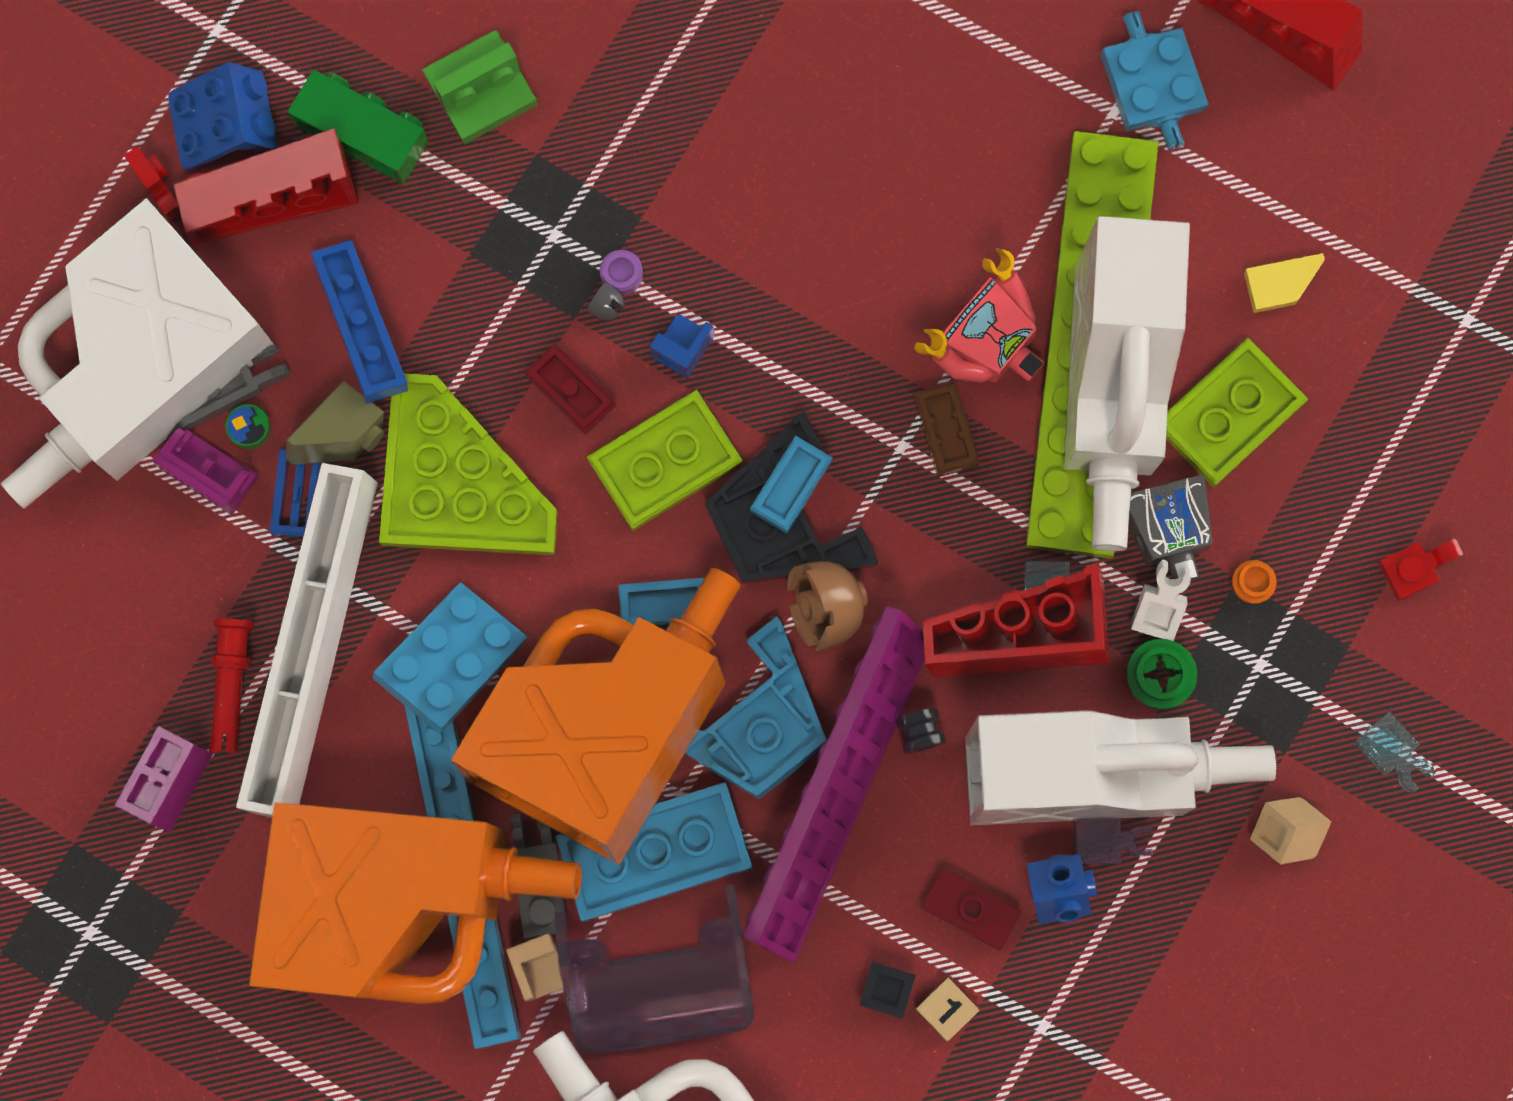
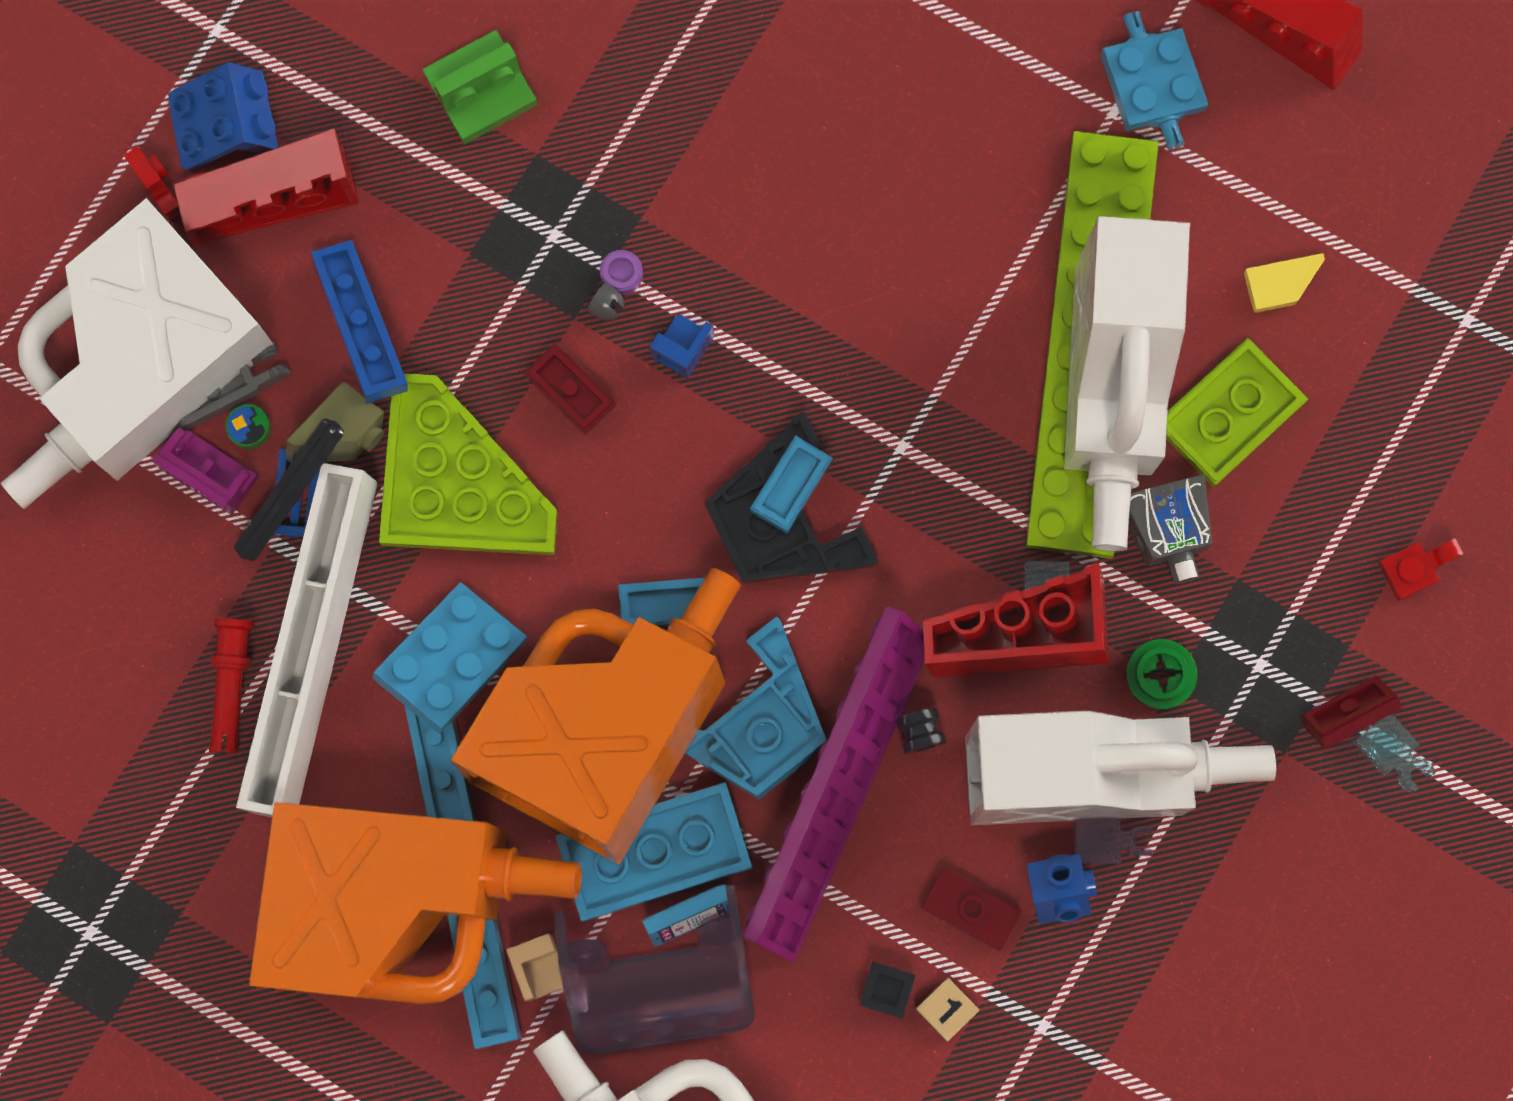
(163, 779): magenta hinge -> none
(289, 489): none -> black axle
(362, 123): green brick -> none
(537, 911): dark grey hinge -> none
(664, 460): lime tile -> none
(687, 915): none -> dark azure tile
(827, 603): medium nougat cylinder -> none
(946, 429): reddish brown plate -> none
(989, 331): coral torso -> none
(1162, 607): white plate -> none
(1254, 581): orange plate -> none
(1290, 830): tan panel -> none
(1351, 712): none -> dark red plate

